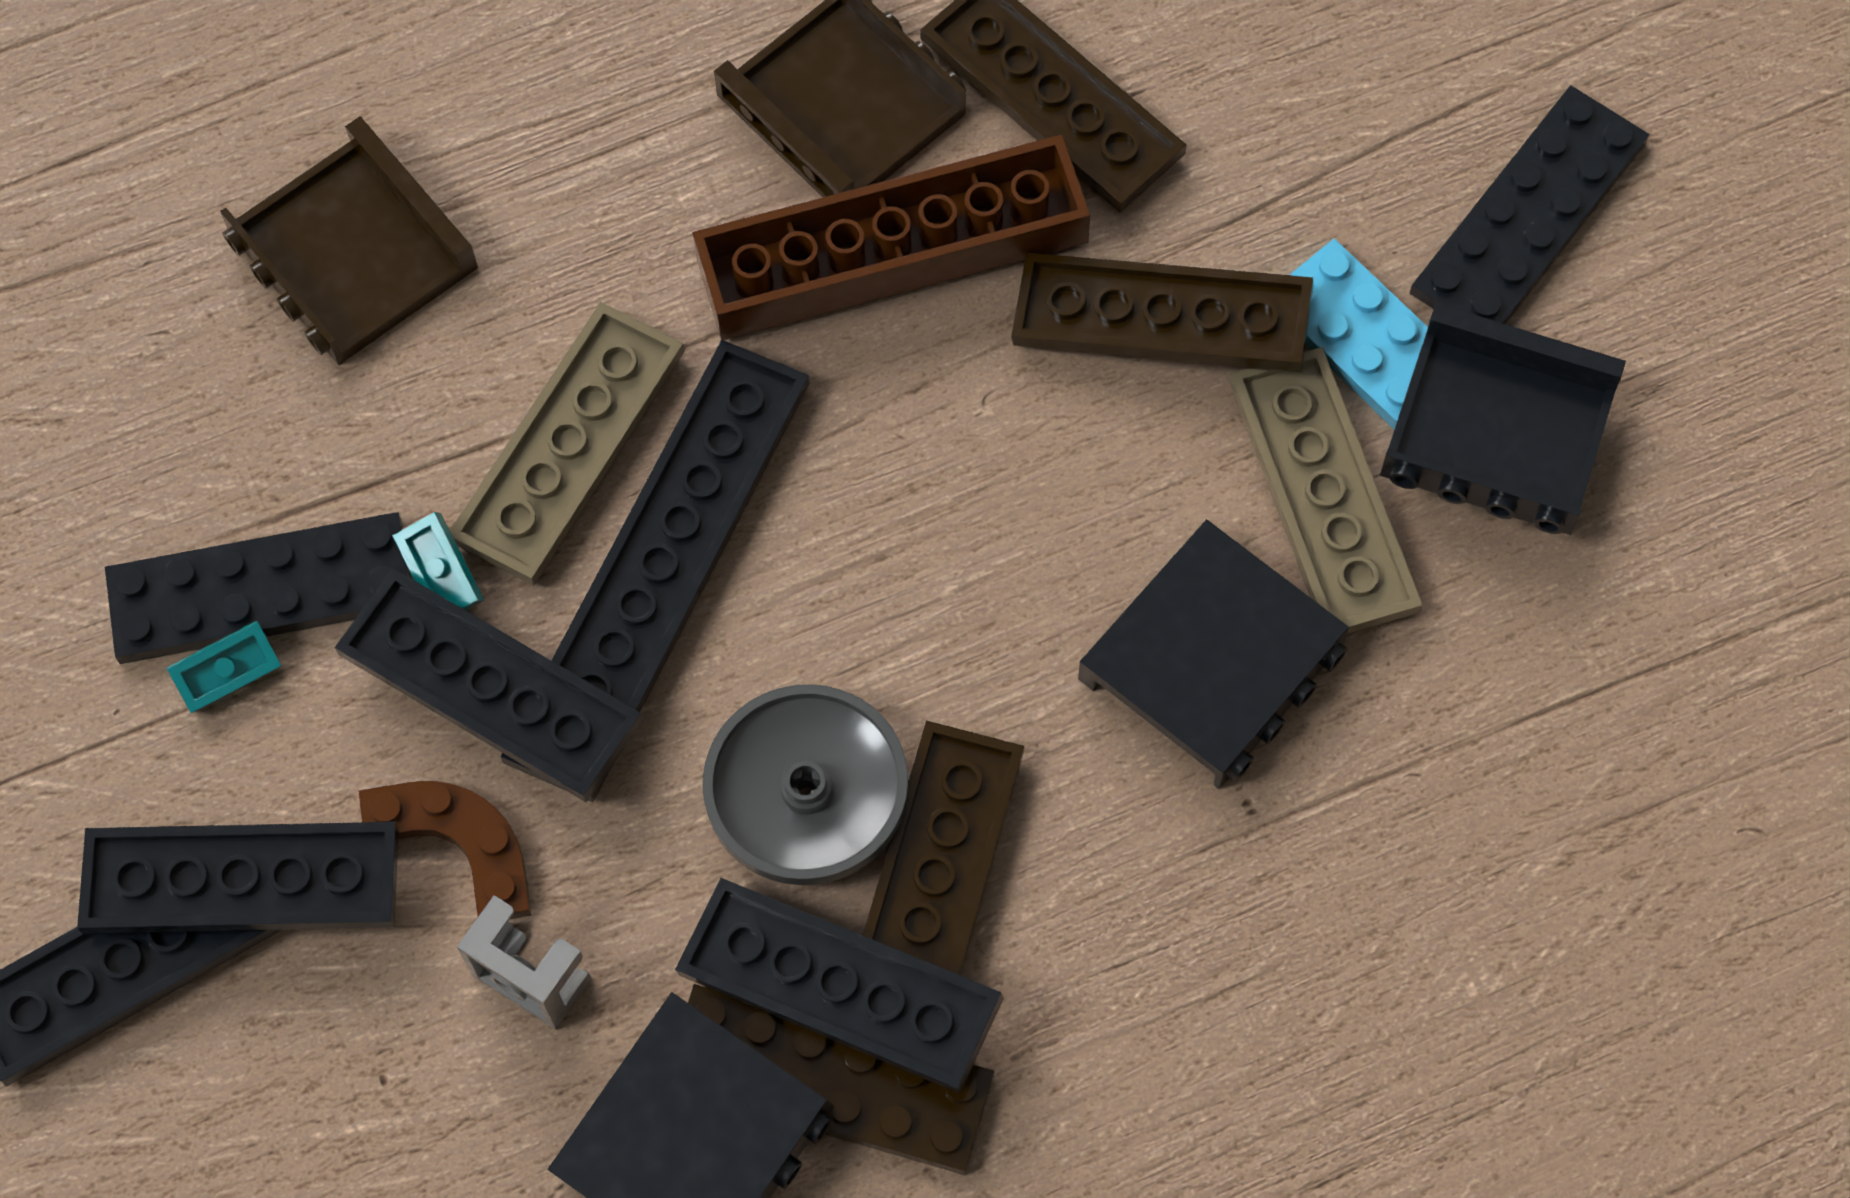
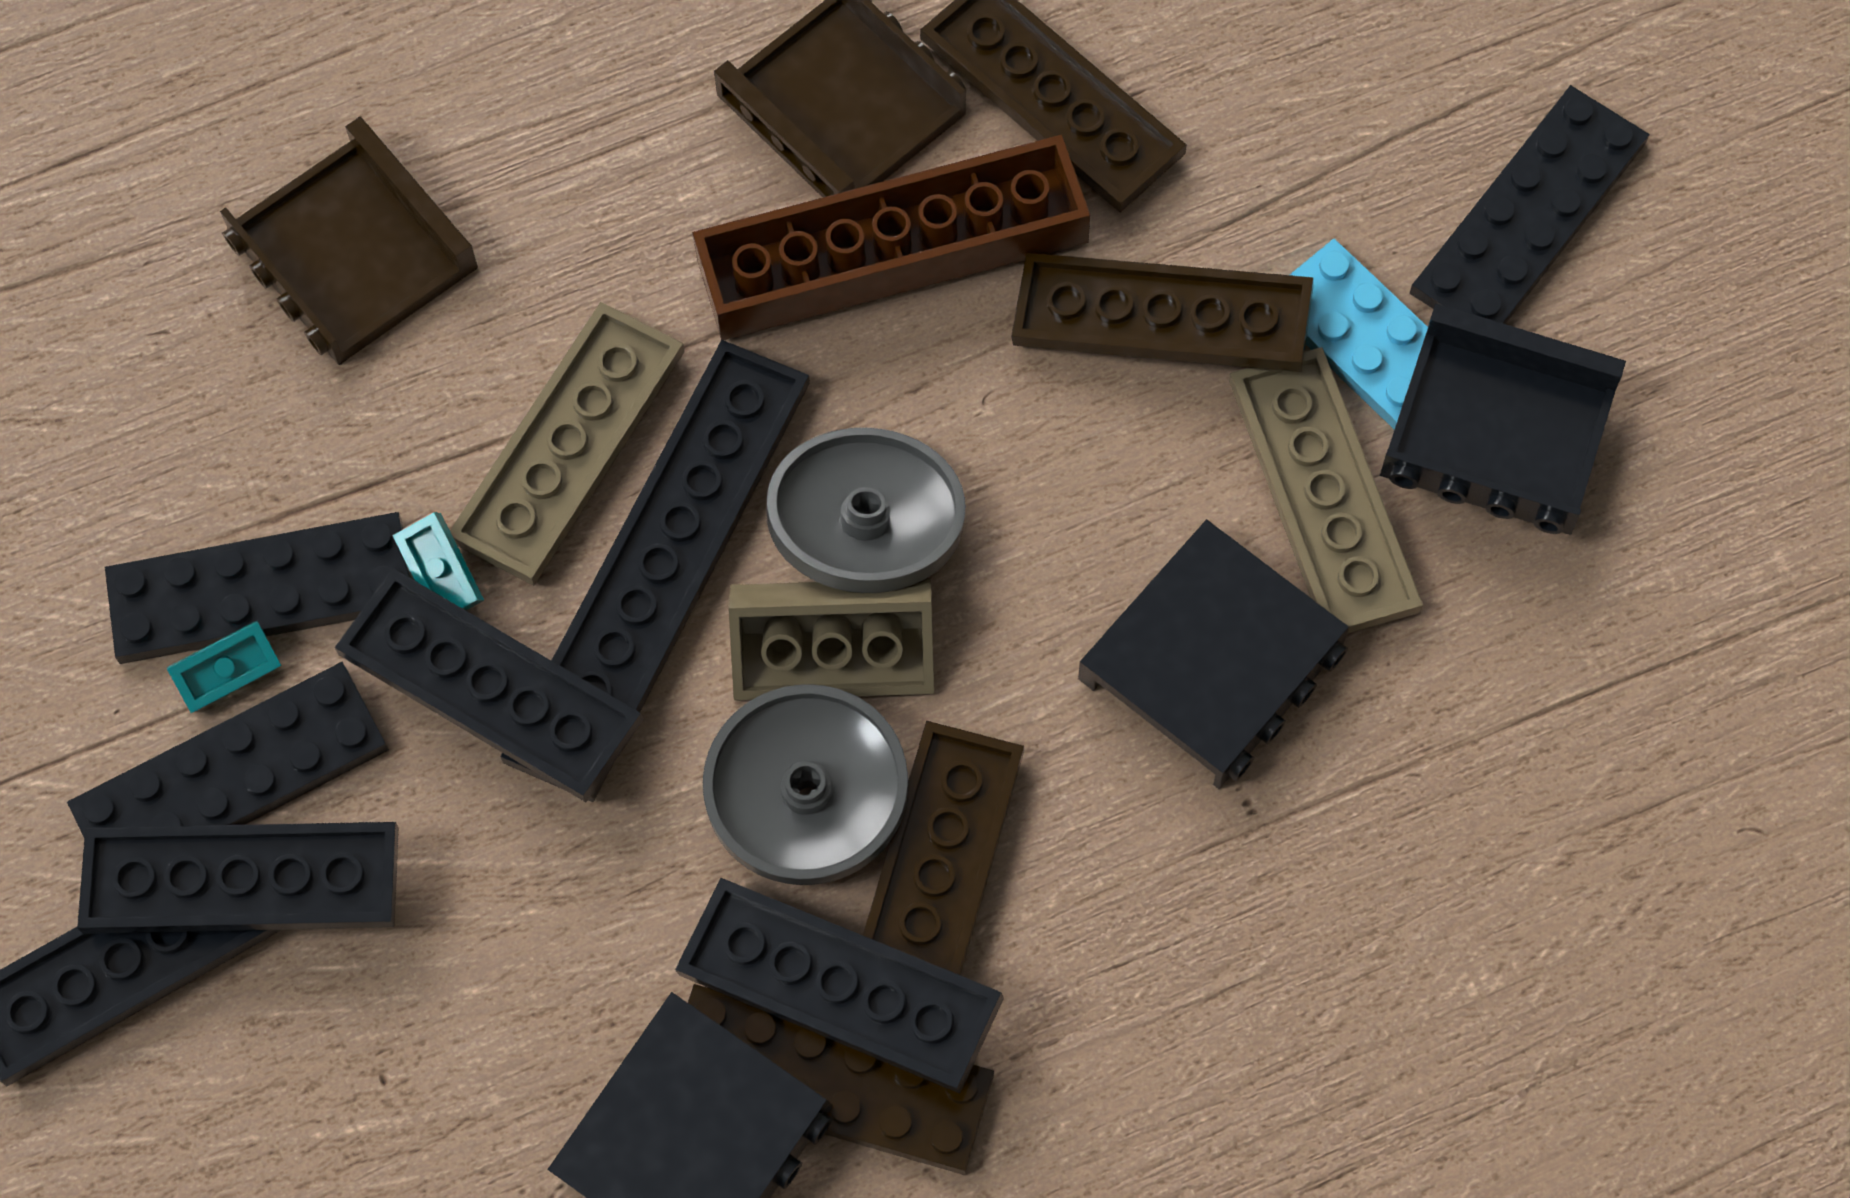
(244, 762): none -> black plate
(465, 820): reddish brown plate -> none
(492, 958): light grey panel -> none
(831, 639): none -> dark tan slope
(865, 510): none -> dark grey dish

